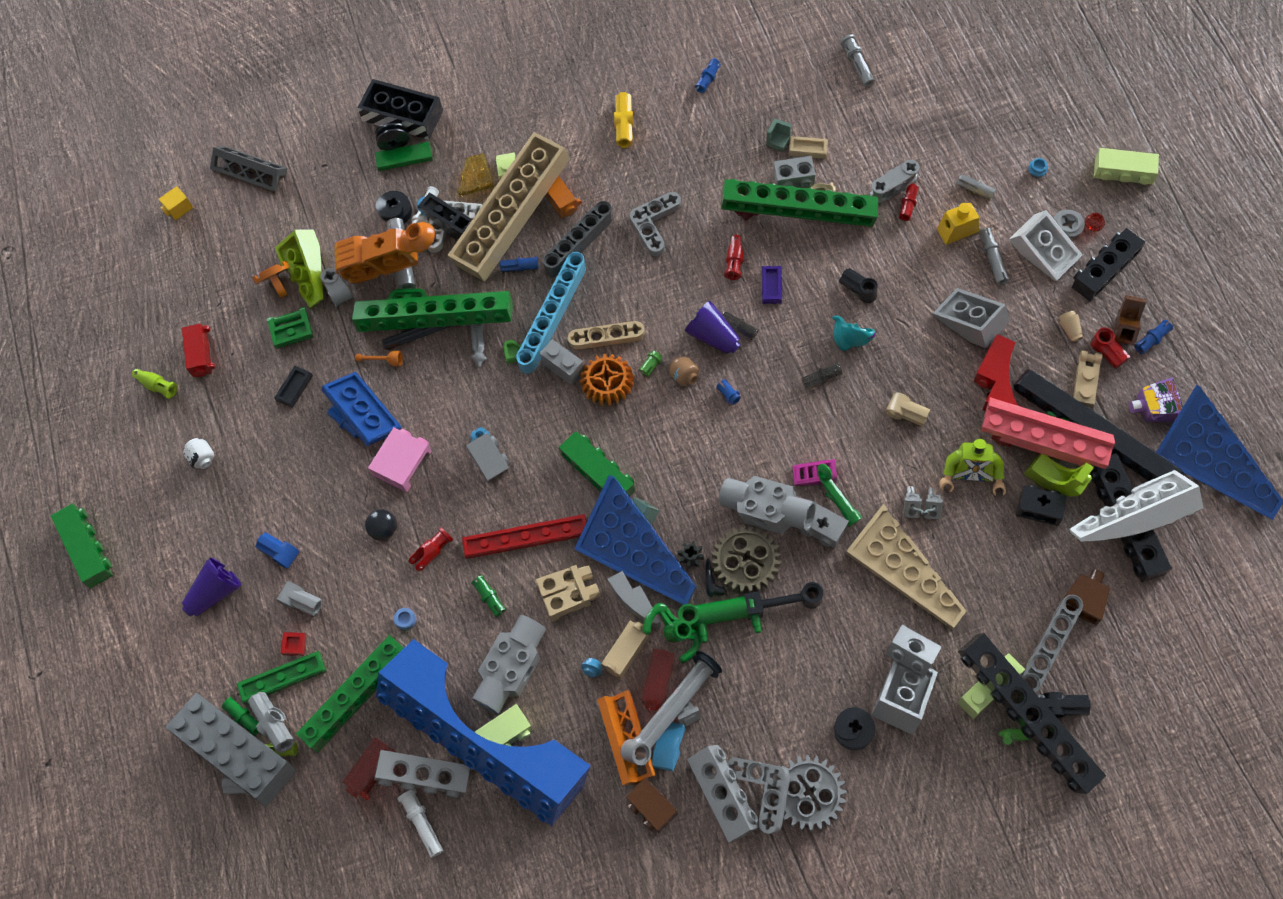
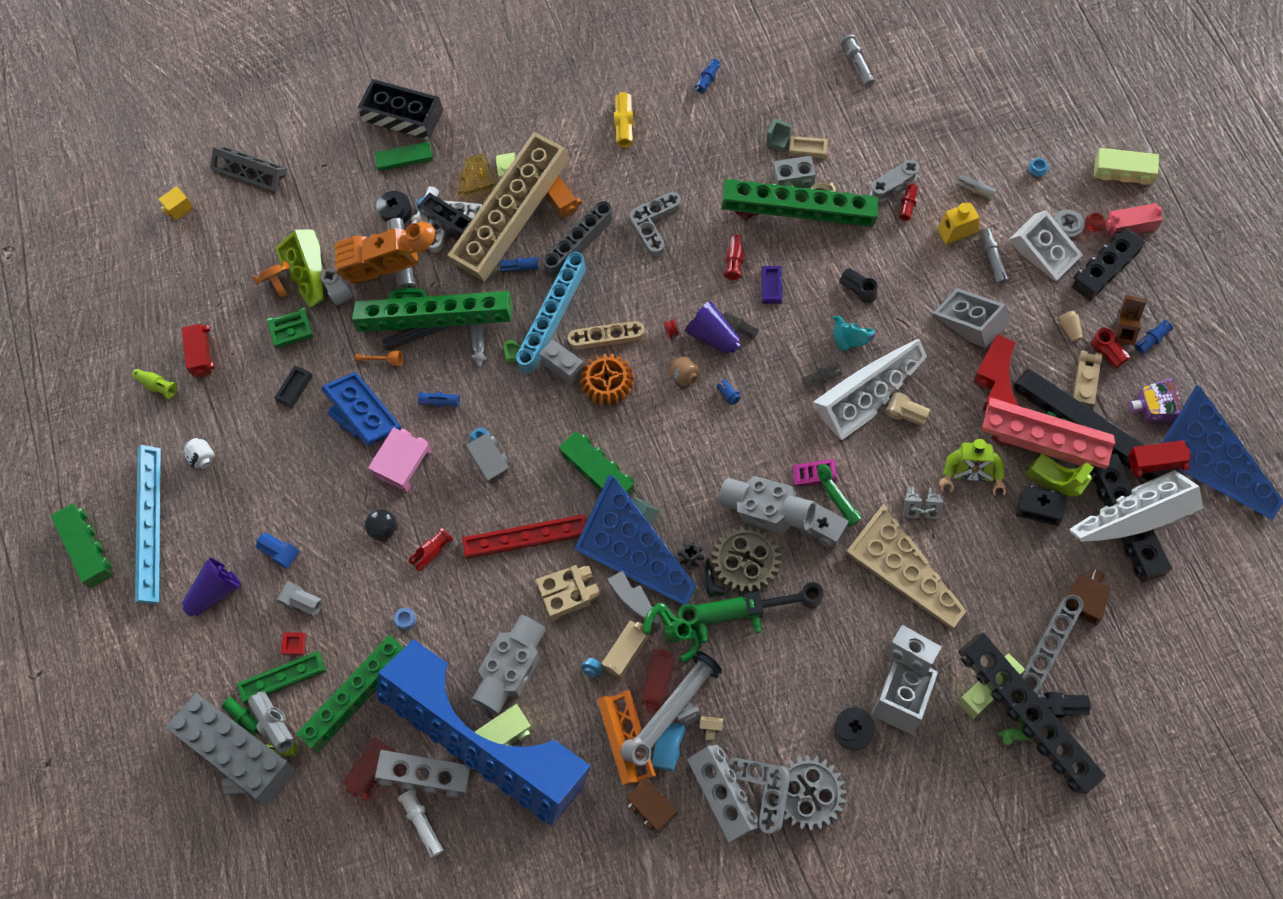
(147, 525): none -> medium azure plate
(391, 136): black piece -> none
(438, 399): none -> blue pin
(488, 596): green pin -> none
(651, 362): bright green pin -> none
(671, 328): none -> red bush
(711, 724): none -> tan tile
(861, 394): none -> white wedge
(1136, 219): none -> coral brick
(1159, 457): none -> red brick

